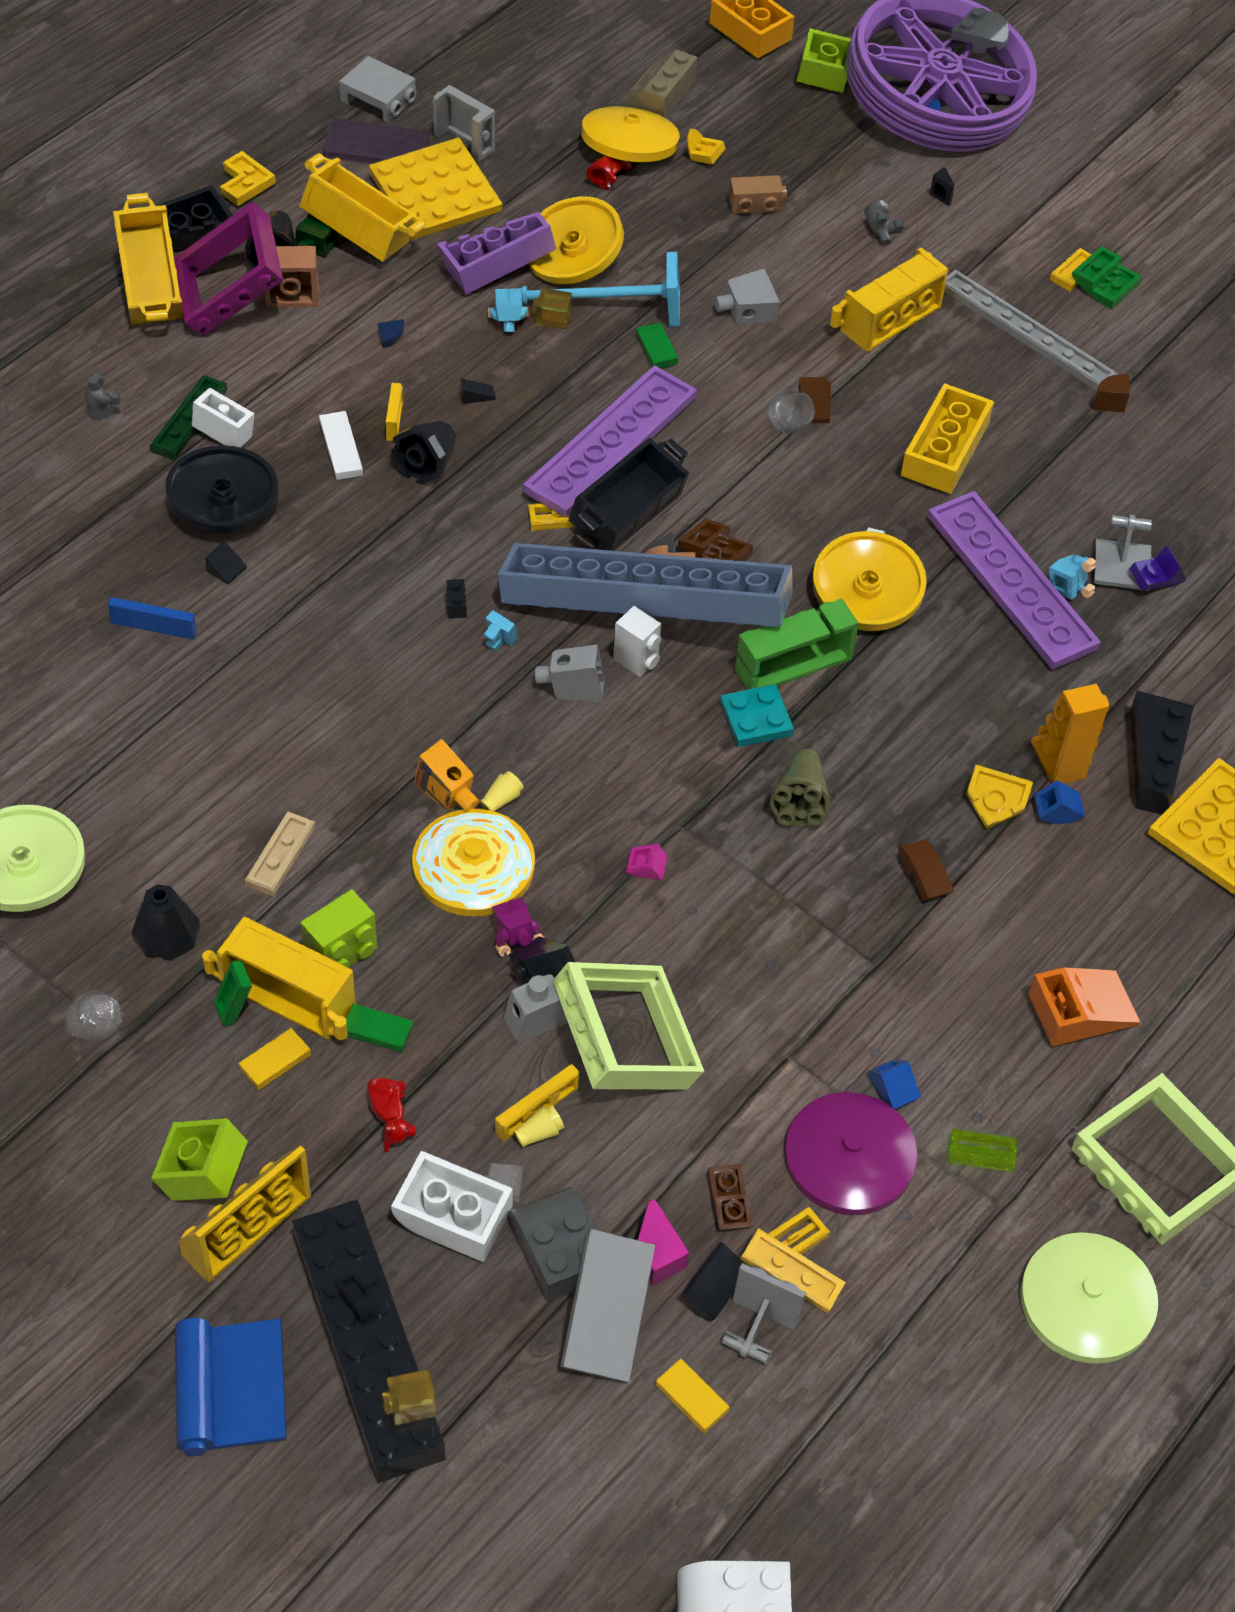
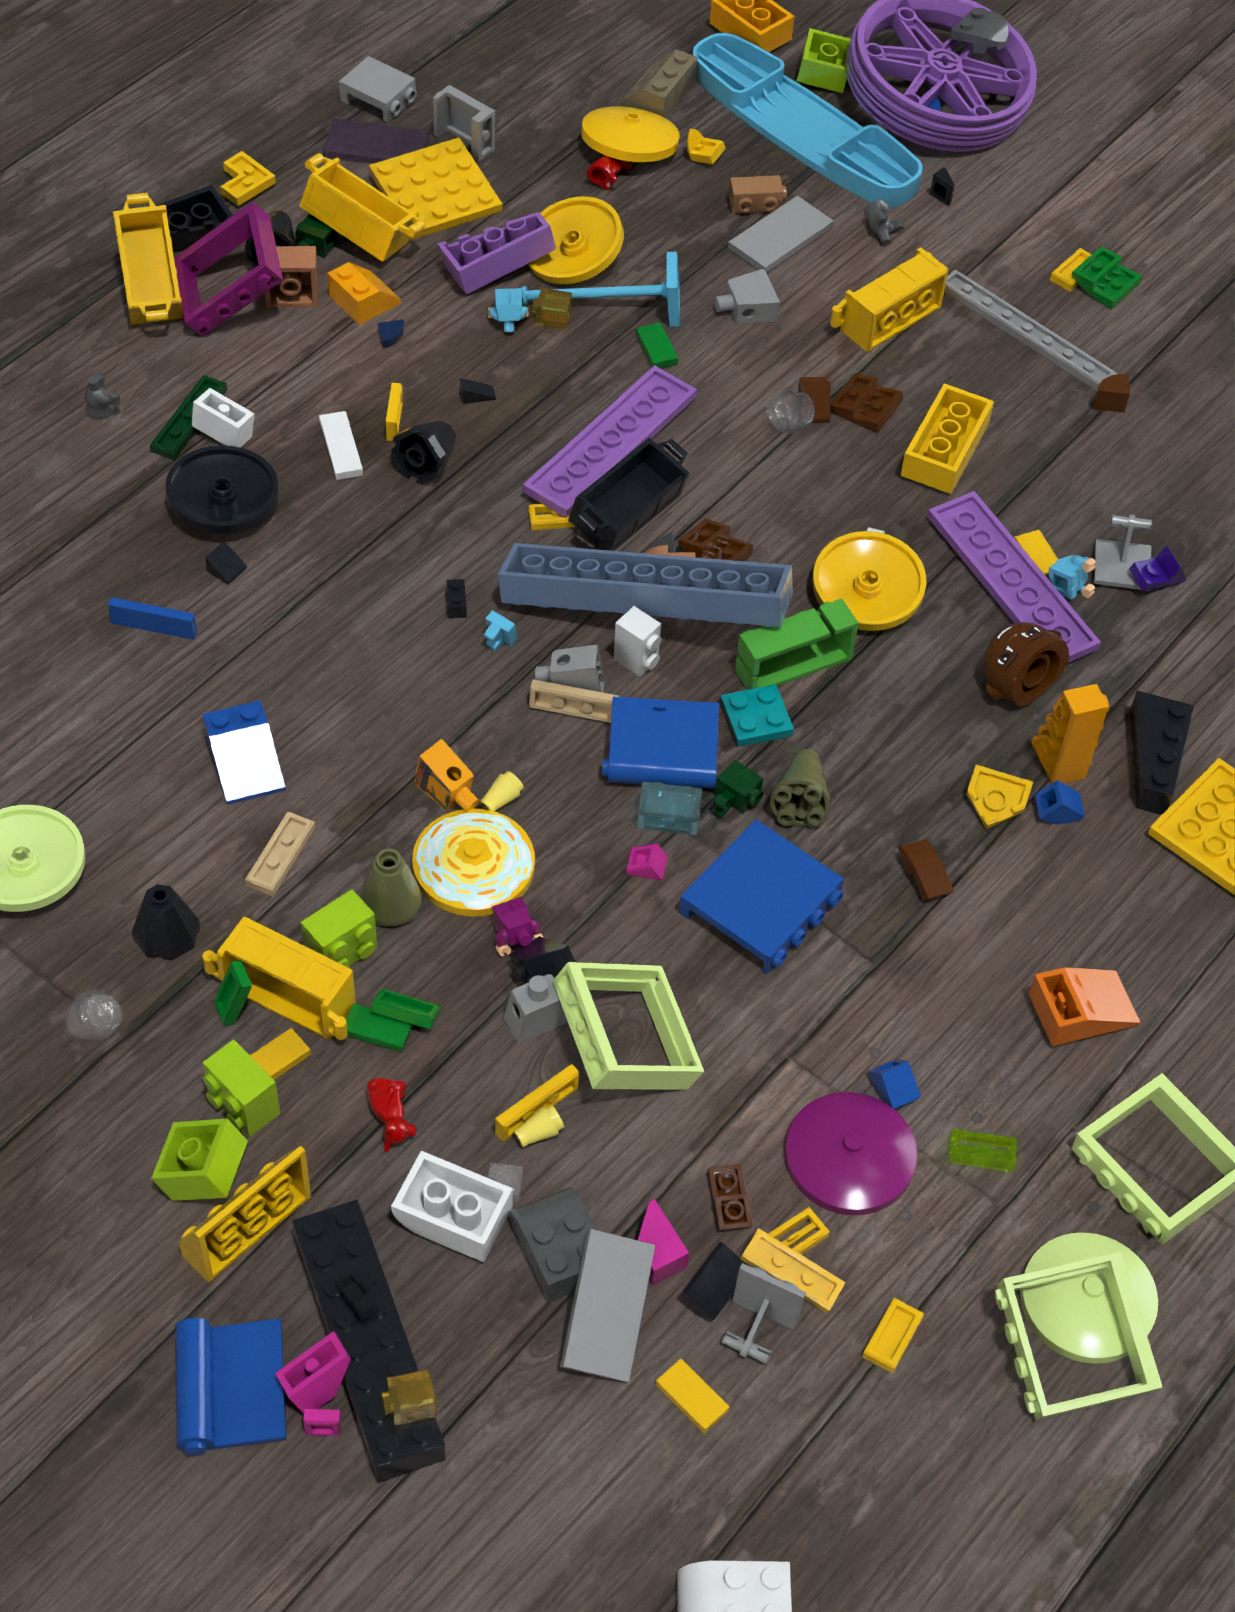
(240, 1088): none -> lime brick
(243, 752): none -> slope
(315, 1374): none -> dark pink slope
(322, 1422): none -> dark pink tile
(360, 292): none -> light orange slope
(391, 890): none -> olive cone
(405, 1008): none -> green tile
(571, 700): none -> tan tile
(663, 742): none -> blue door
(669, 808): none -> clear light blue brick
(737, 788): none -> dark green brick
(763, 894): none -> blue panel
(780, 234): none -> light grey tile
(803, 124): none -> medium azure piece
(866, 403): none -> reddish brown slope
(893, 1335): none -> yellow tile
(1024, 662): none -> reddish brown piece
(1038, 550): none -> yellow tile
(1129, 1321): none -> yellowish green window

